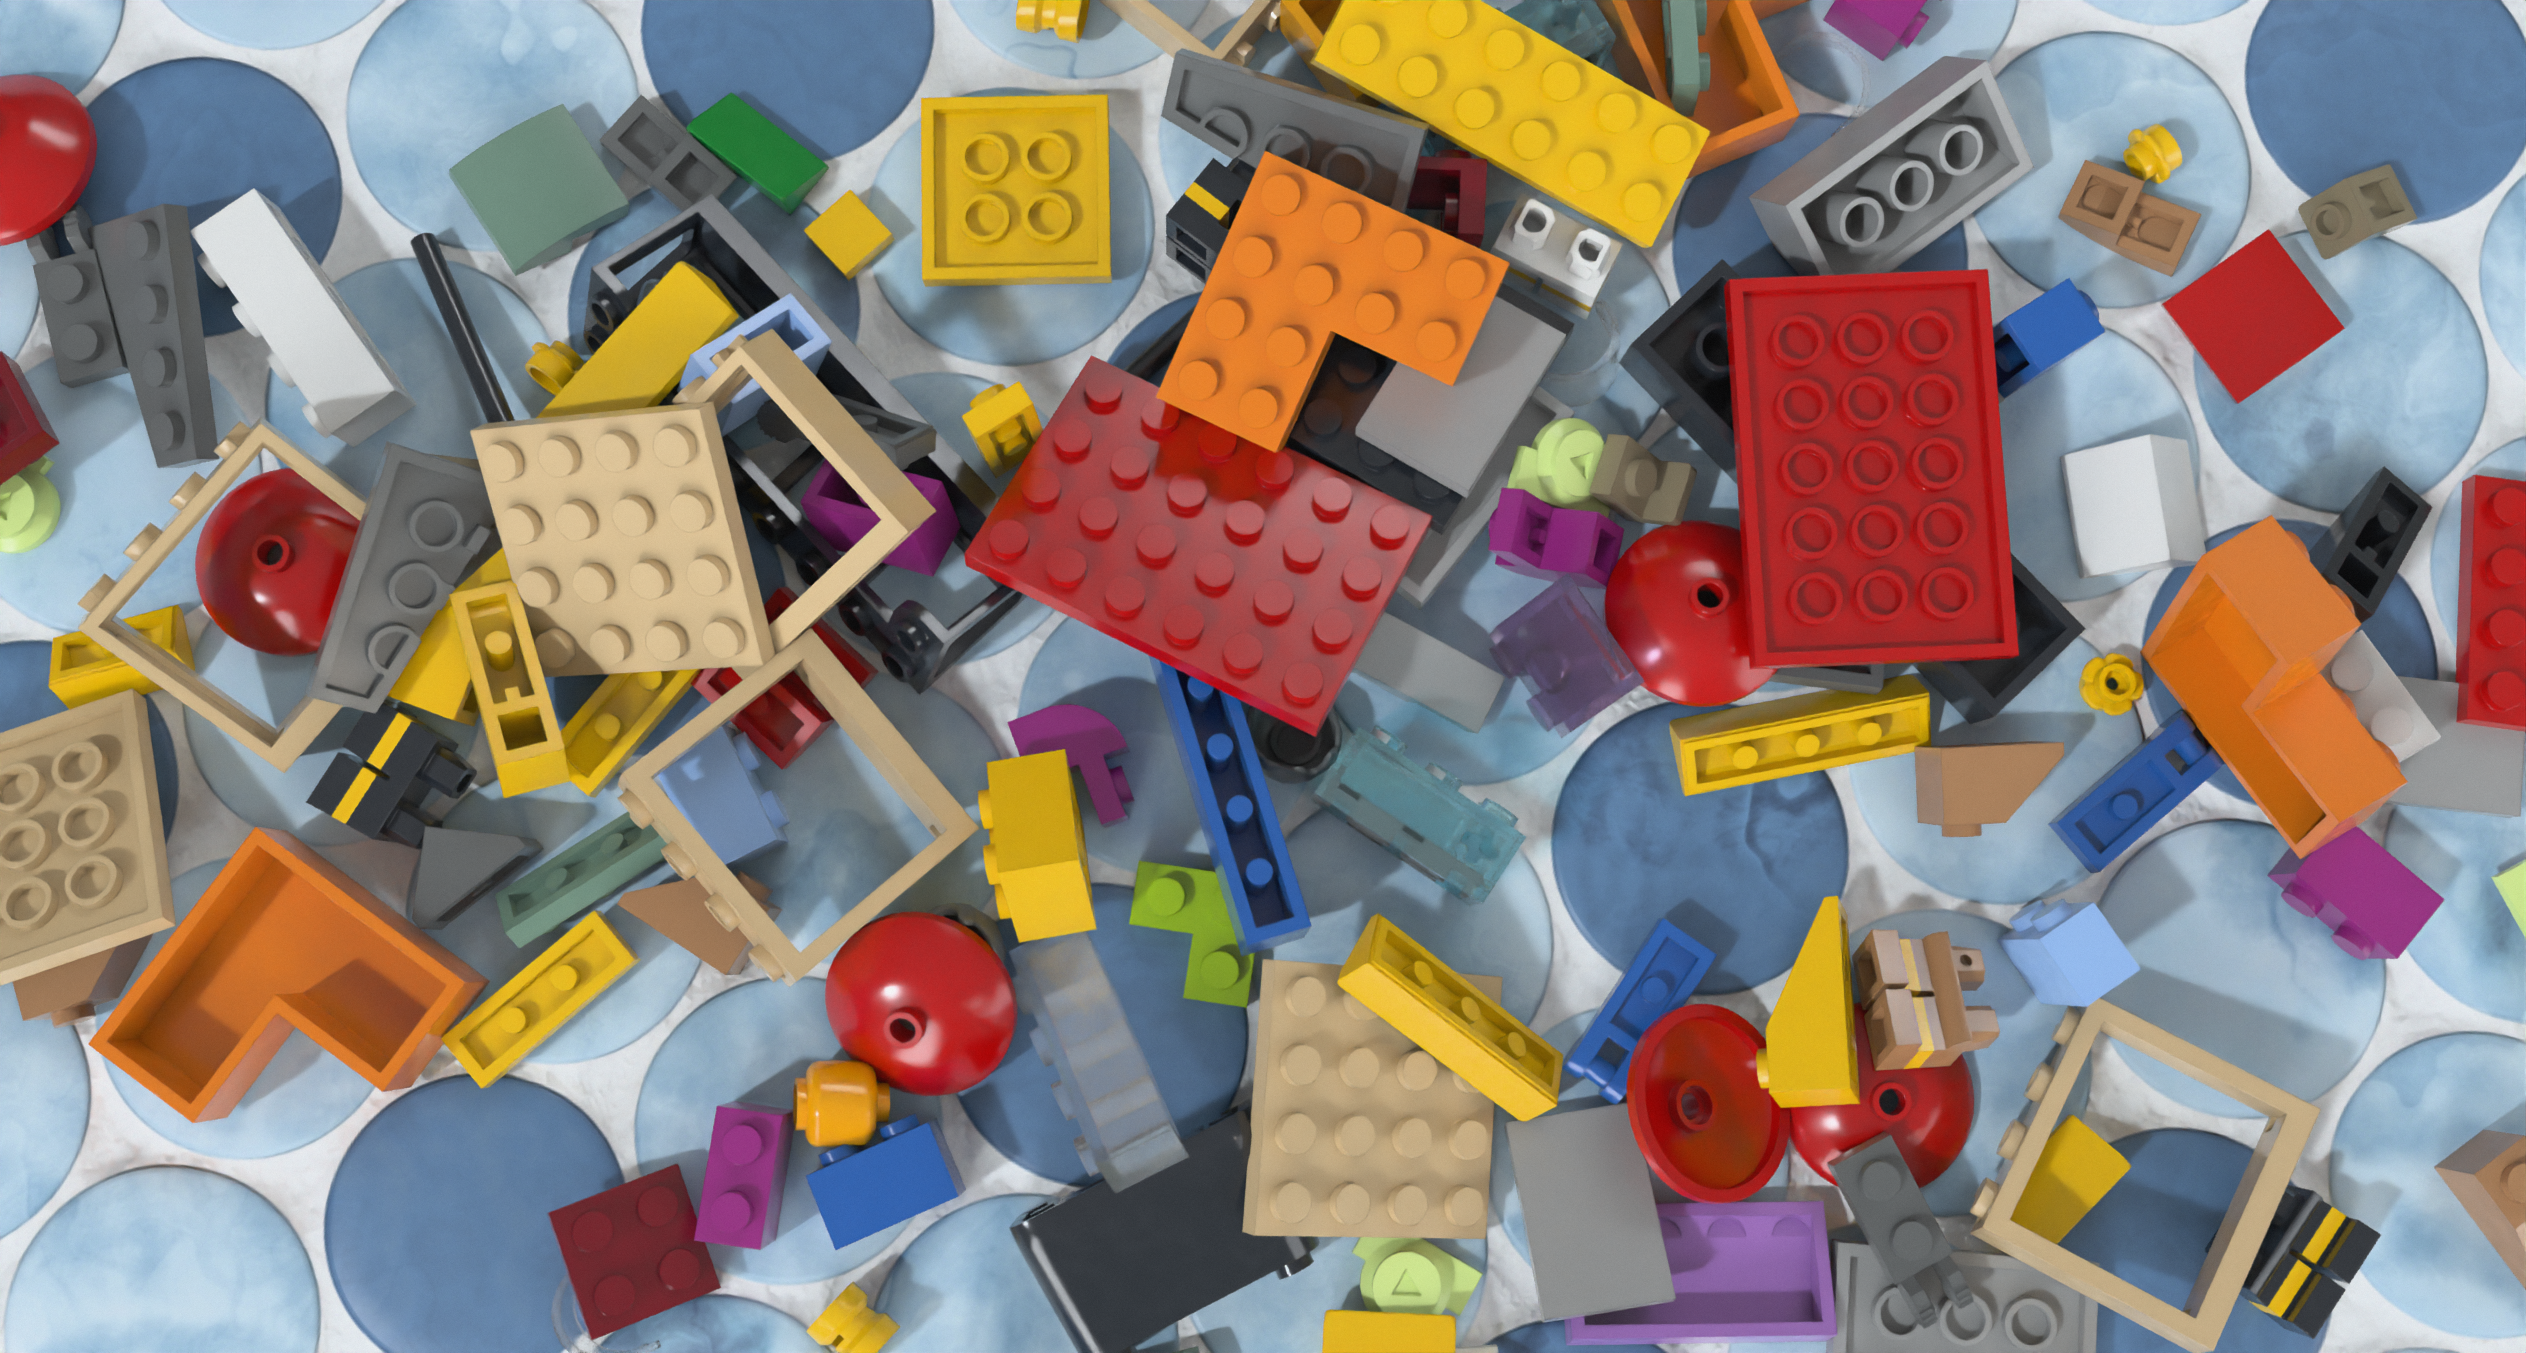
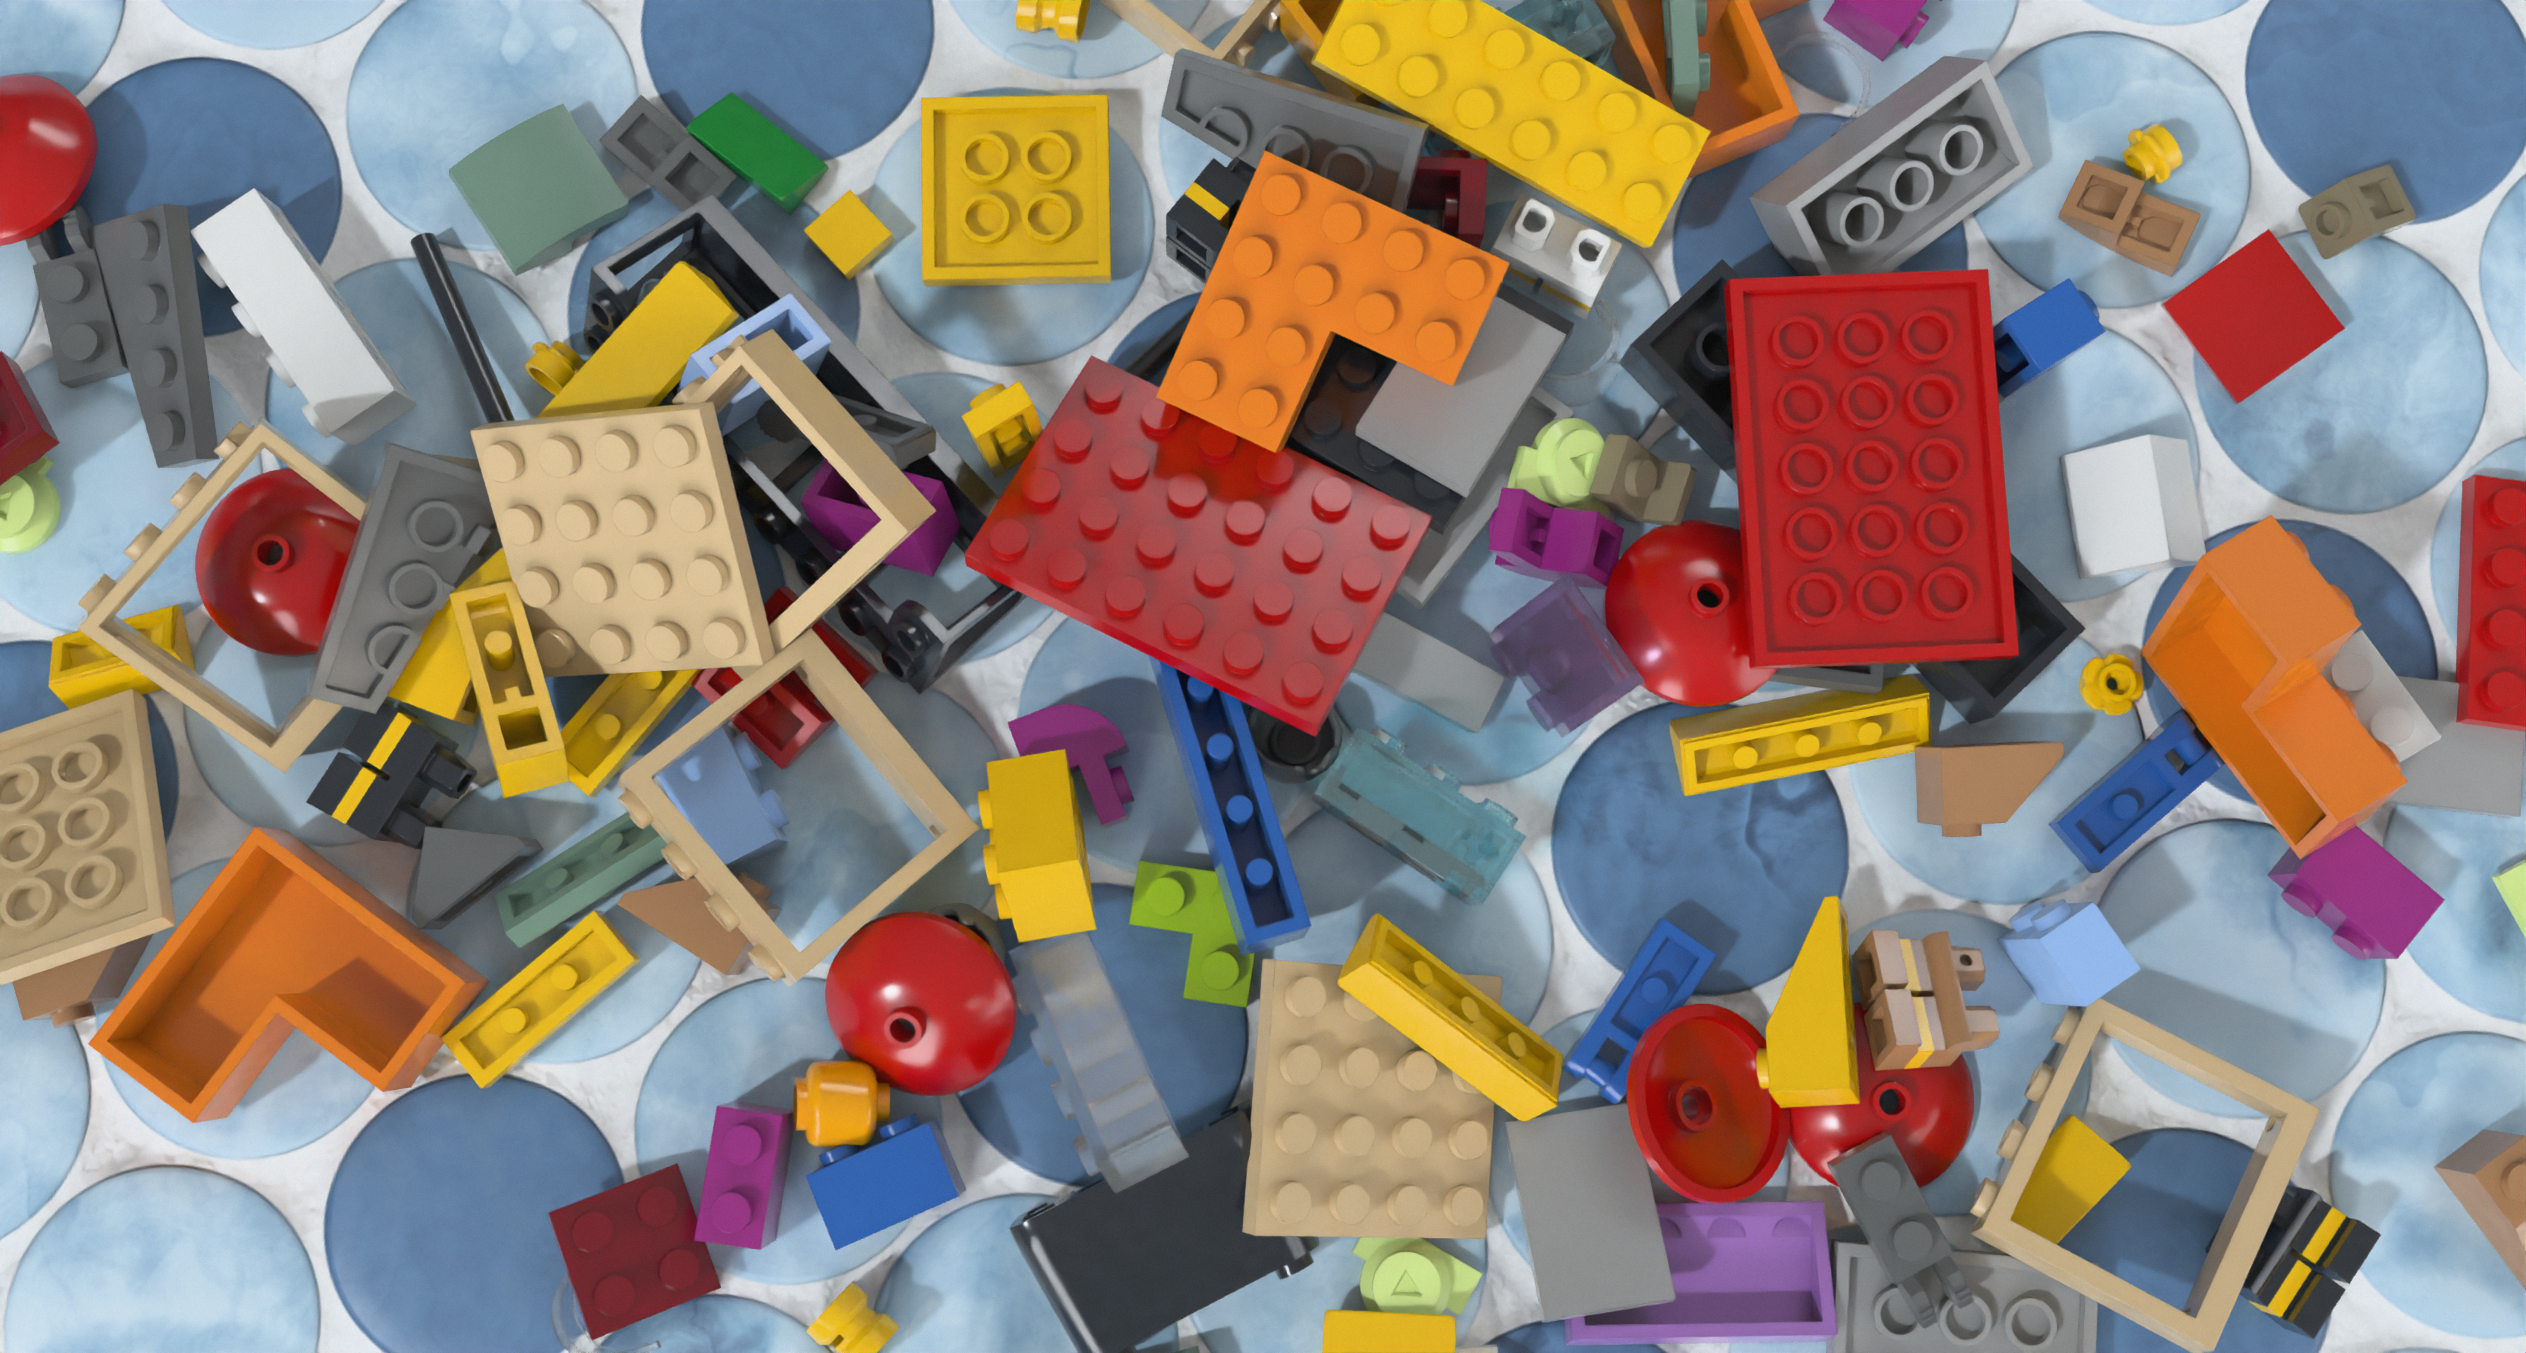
(2370, 541): black slope -> none

